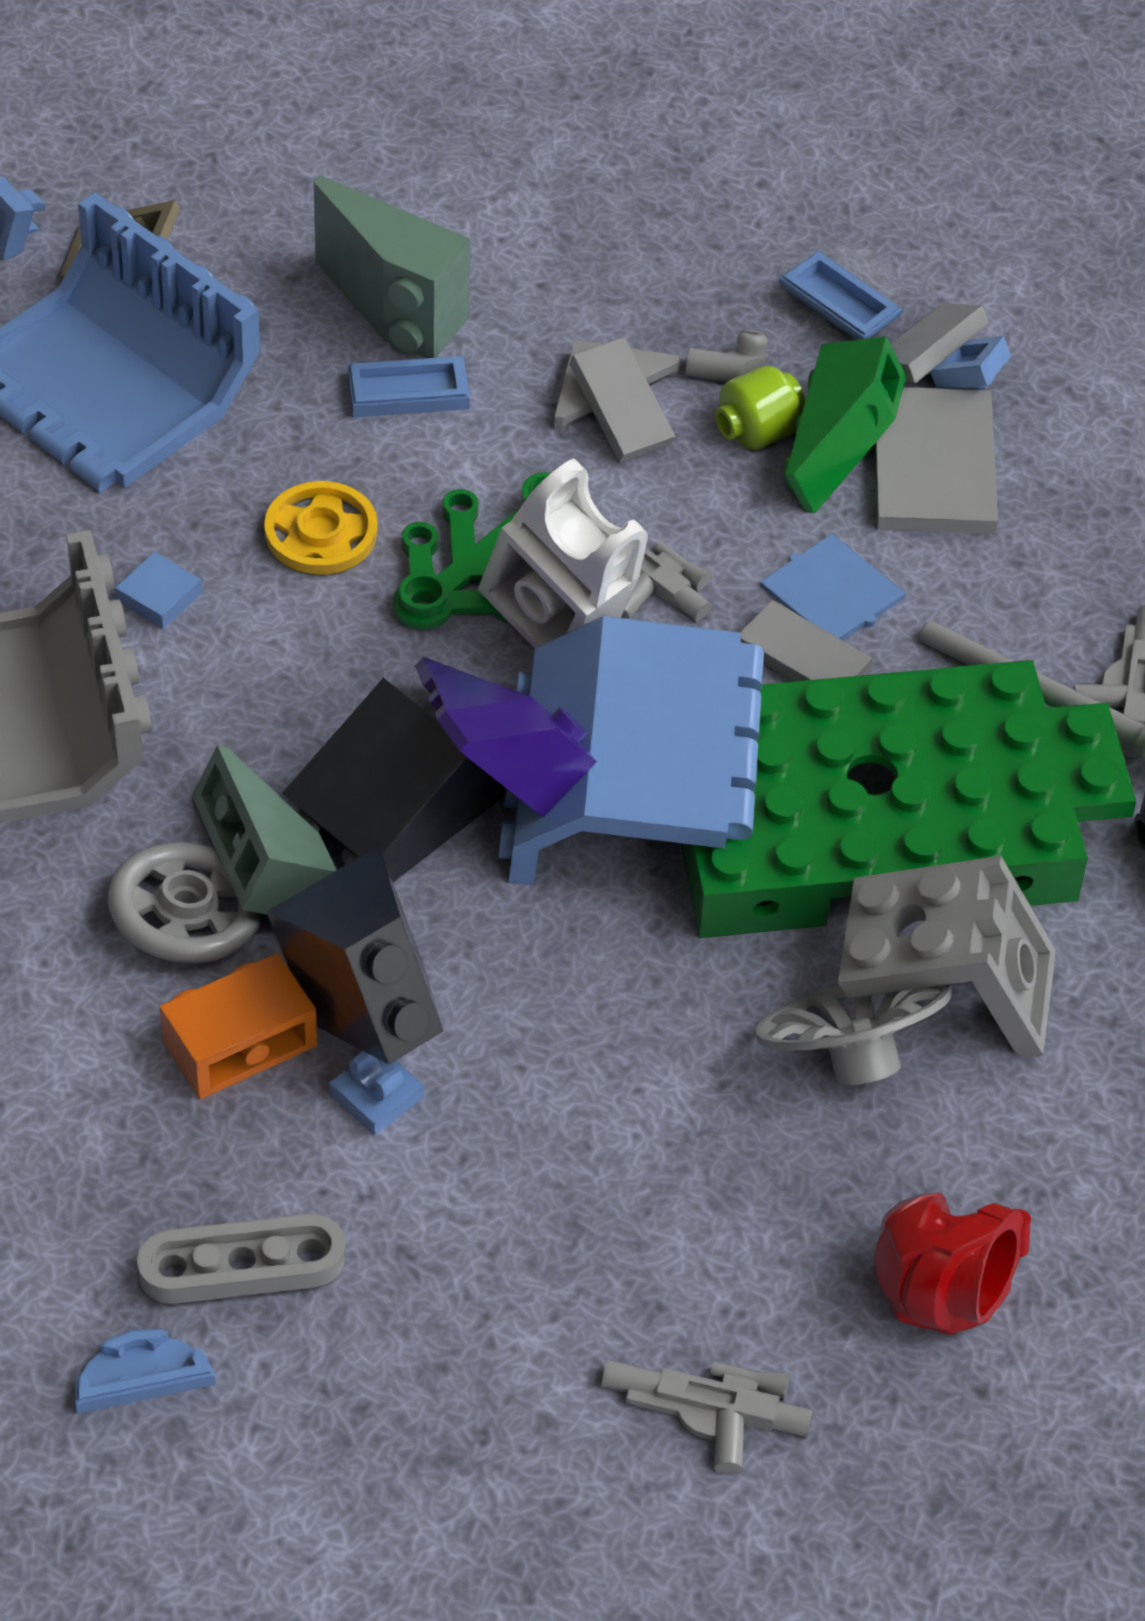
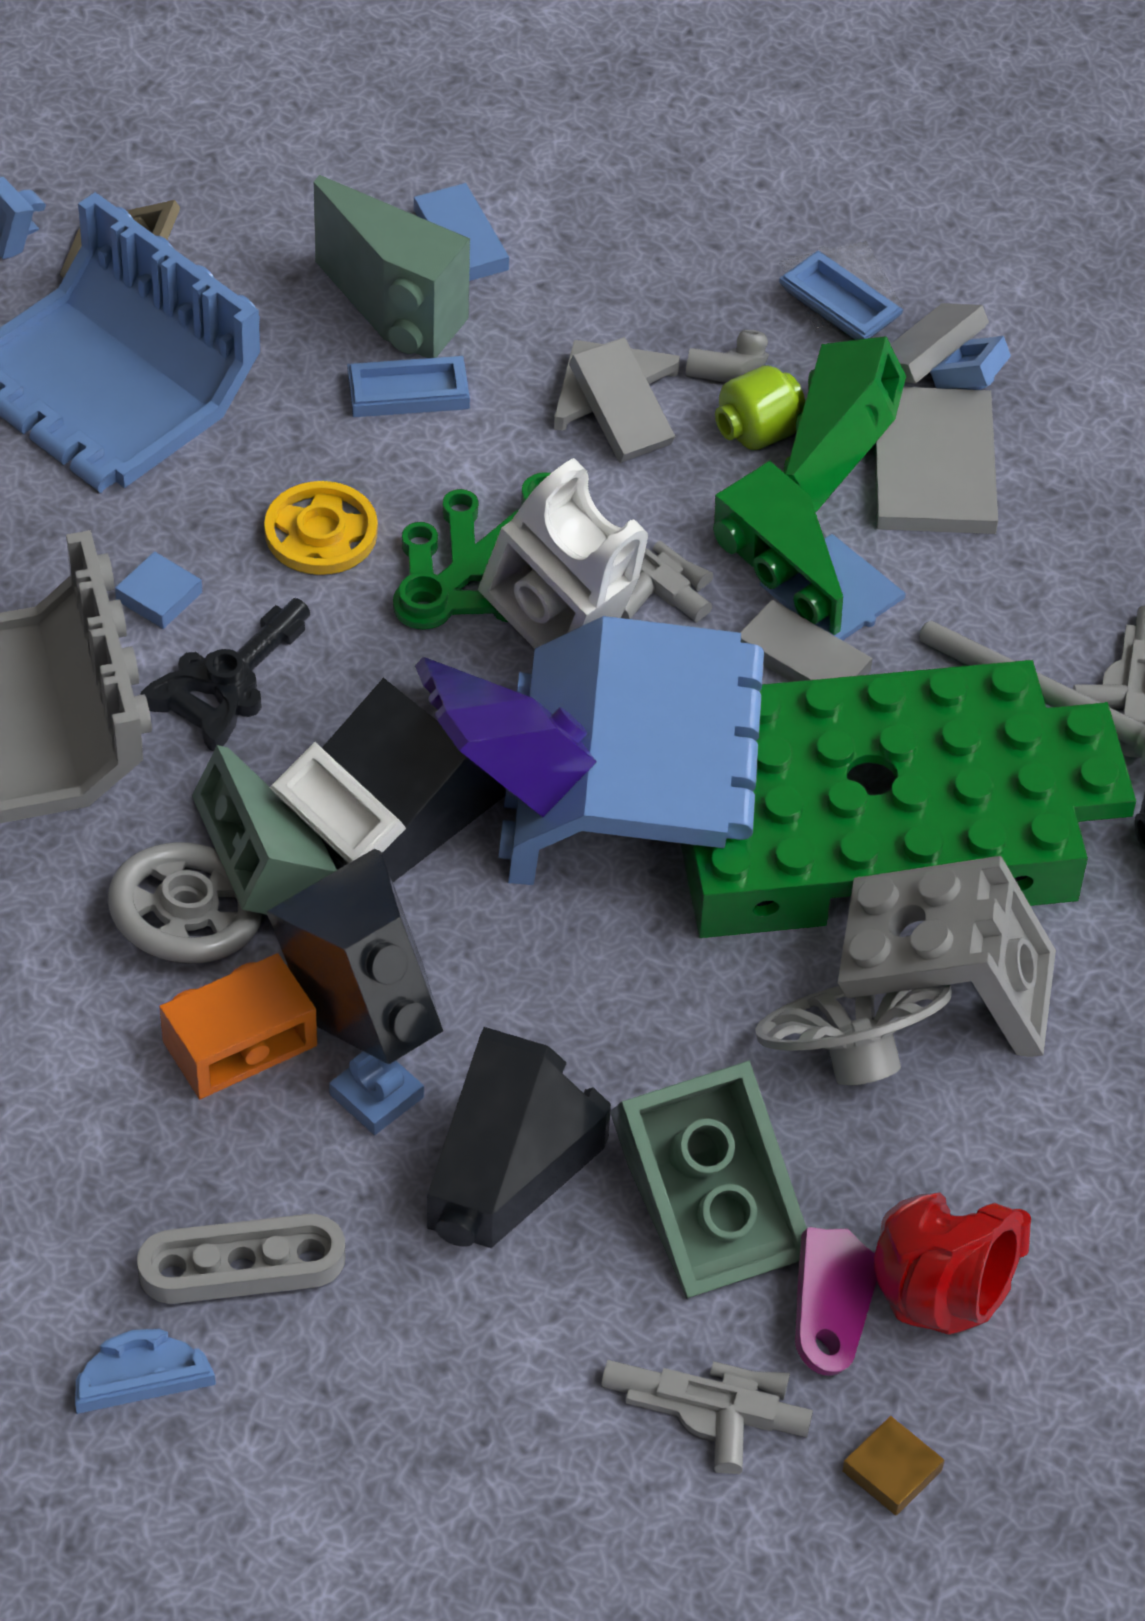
(226, 676): none -> black piece
(336, 805): none -> white tile
(460, 212): none -> medium blue tile
(511, 1140): none -> black slope
(712, 1178): none -> sand green slope
(779, 535): none -> green slope
(832, 1297): none -> magenta piece
(893, 1465): none -> pearl gold tile

